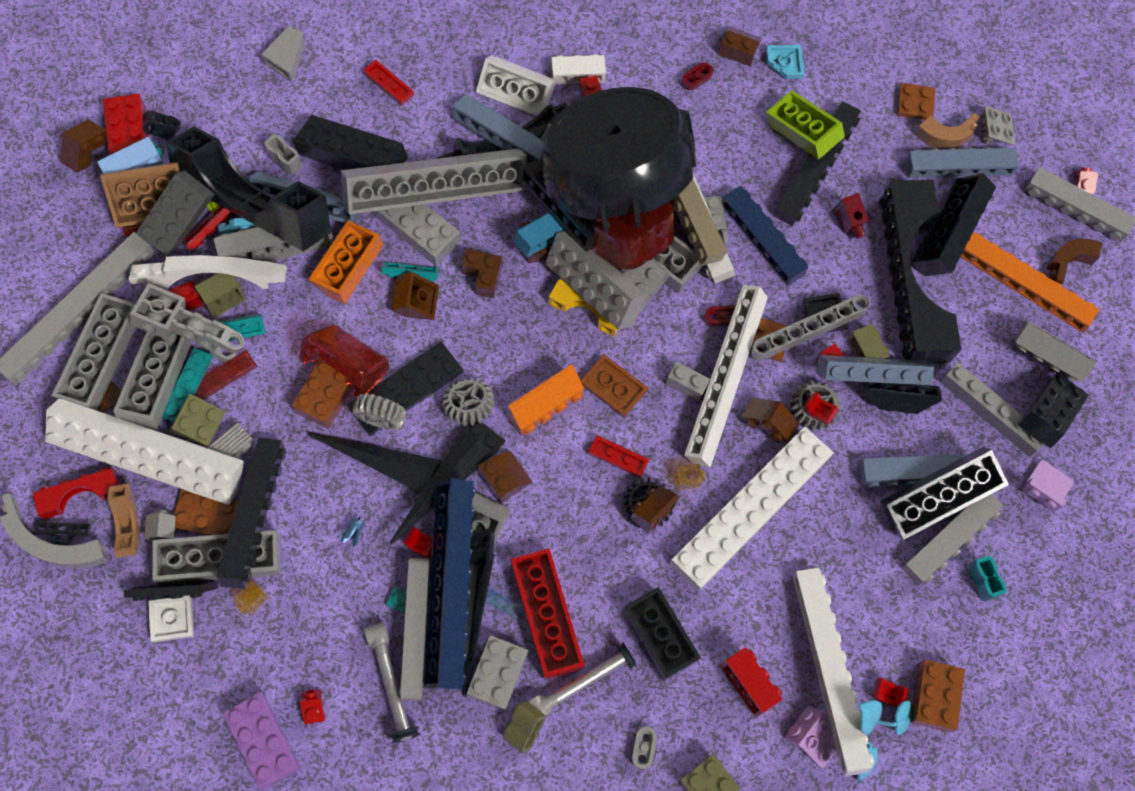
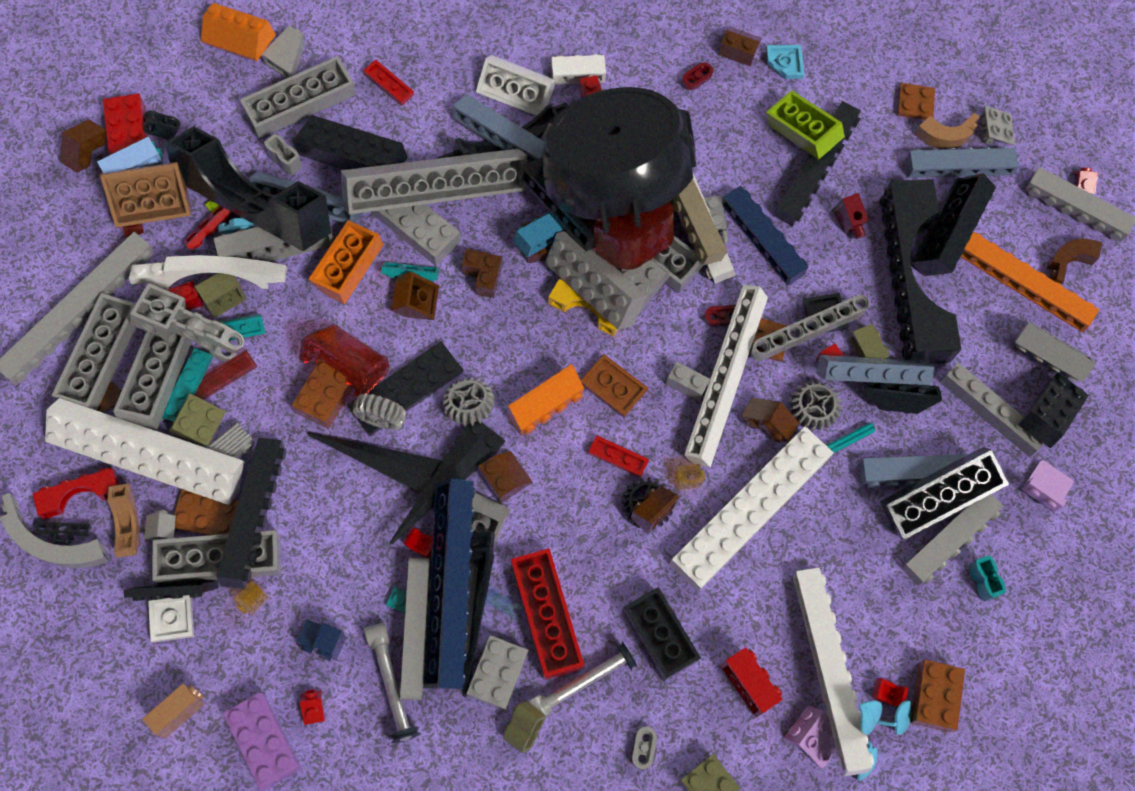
(174, 710): none -> medium nougat brick
(175, 213): dark grey brick -> none
(236, 31): none -> orange slope
(298, 97): none -> light grey brick
(322, 639): none -> dark blue brick
(353, 526): flat silver piece -> none
(820, 409): red bracket -> none
(851, 437): none -> teal axle

